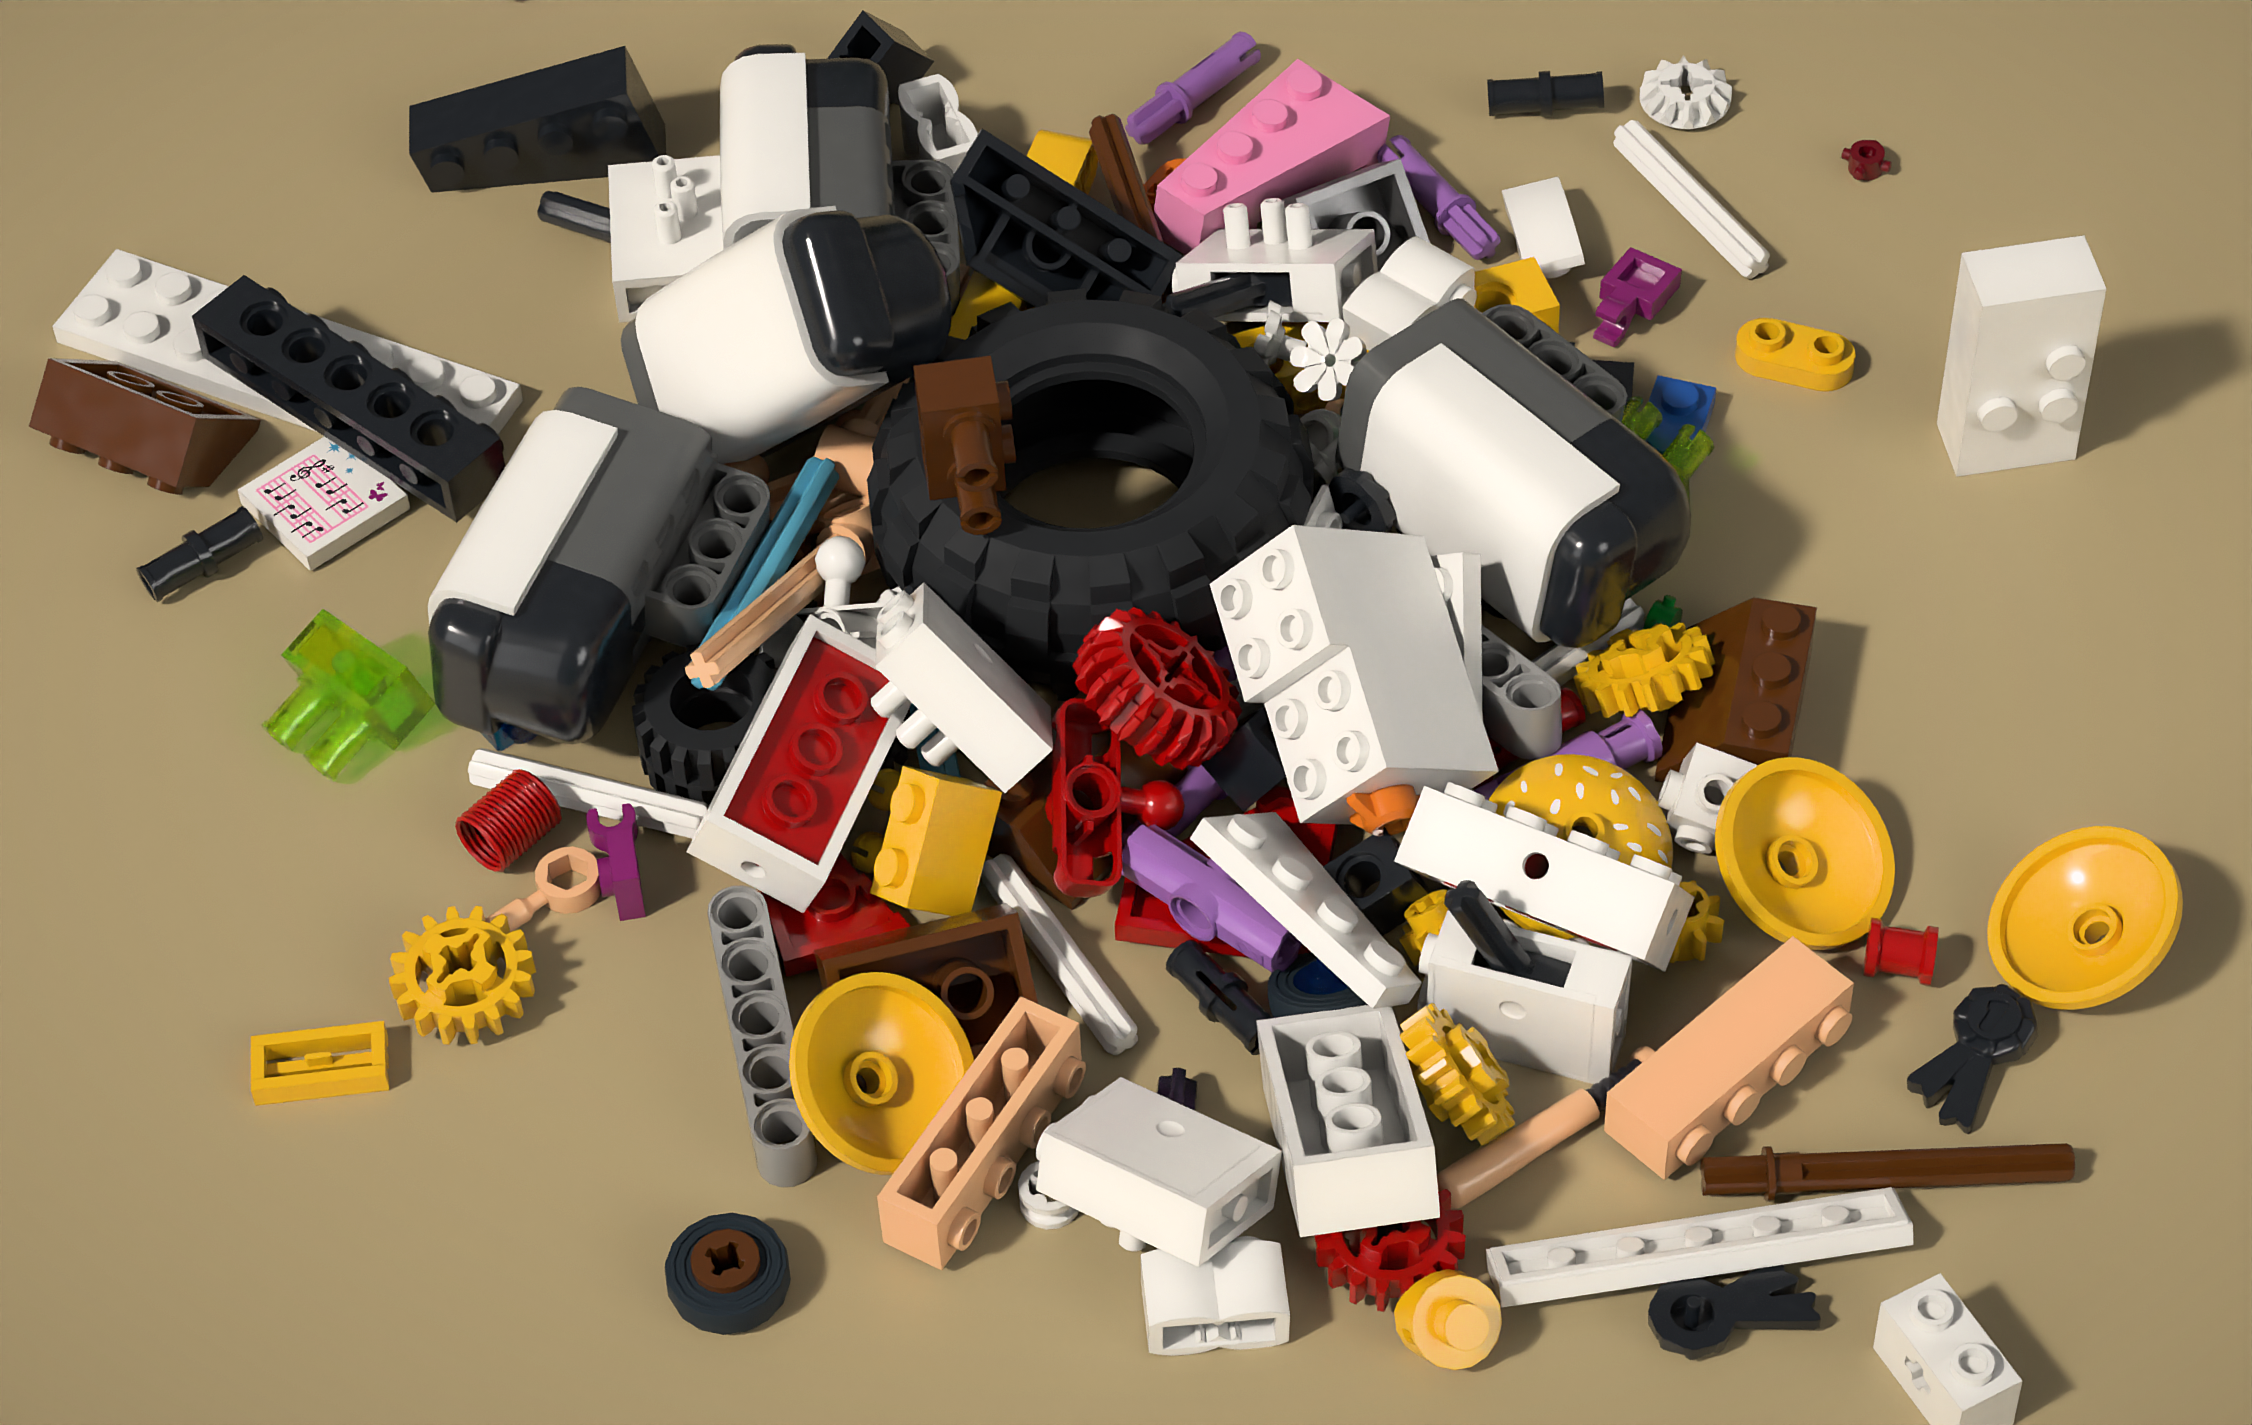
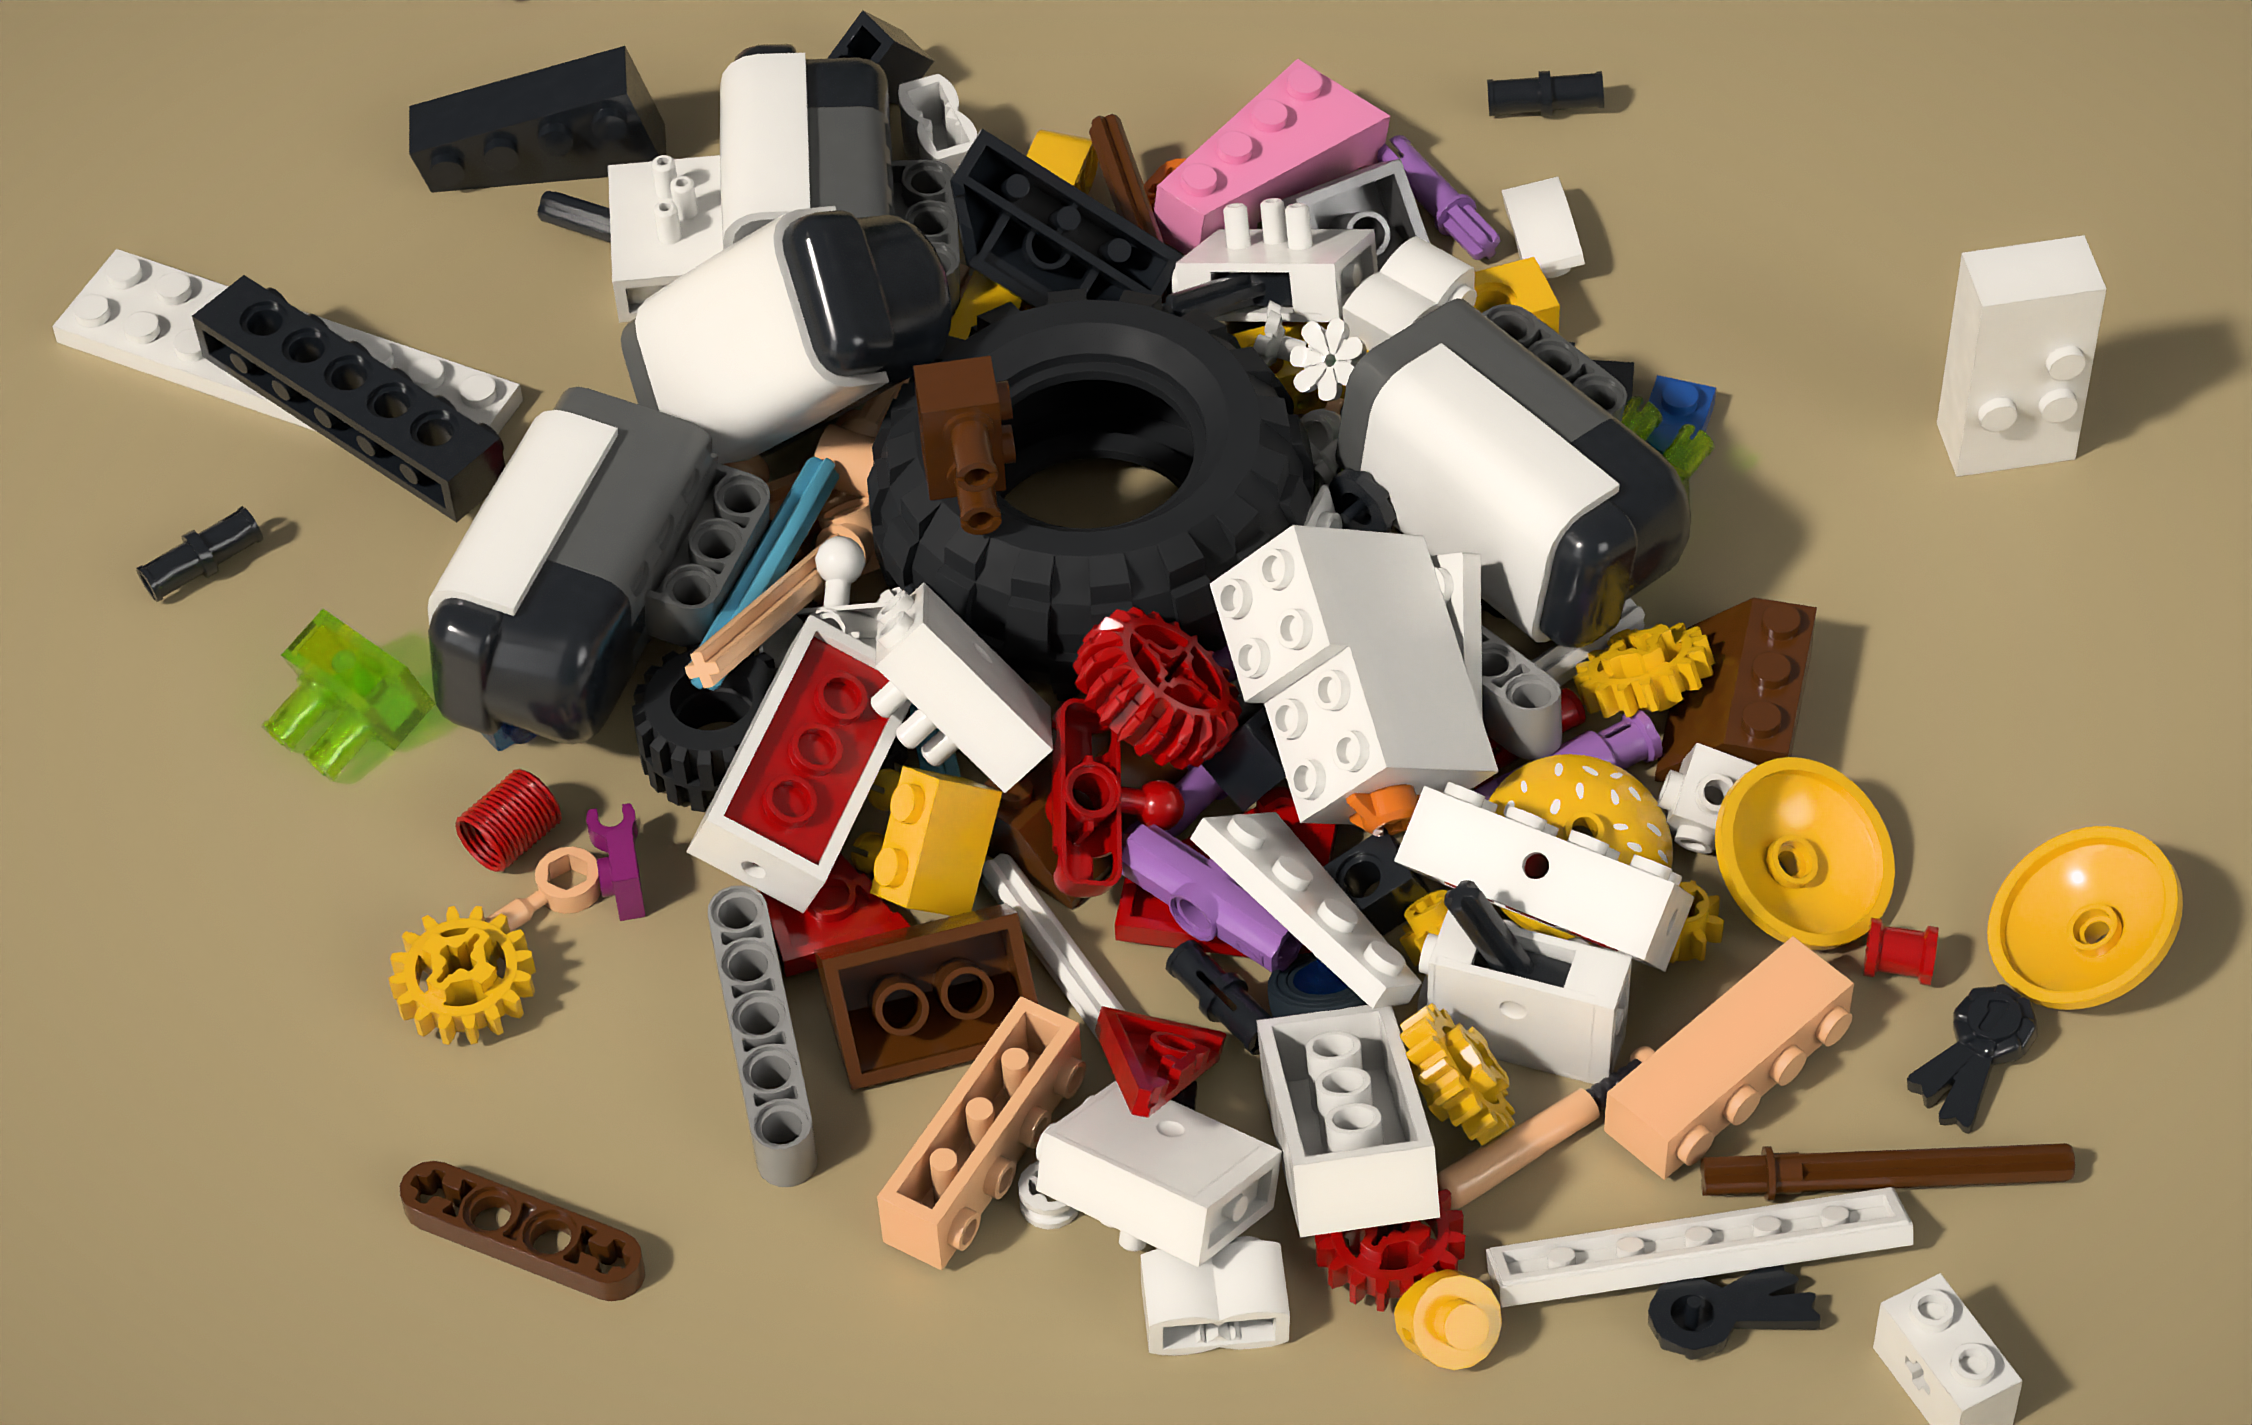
(139, 423): reddish brown slope -> none
(320, 1072): yellow tile -> none
(322, 501): white tile -> none
(527, 1221): none -> reddish brown beam
(586, 792): white axle -> none
(737, 1296): black wheel -> none
(901, 1046): yellow dish -> none
(1154, 1056): none -> red wing
(1178, 99): medium lavender axle -> none
(1632, 287): magenta plate -> none
(1664, 613): green piece -> none
(1667, 105): white gear -> none
(1691, 199): white axle -> none
(1795, 354): yellow plate -> none
(1866, 160): dark red piece -> none

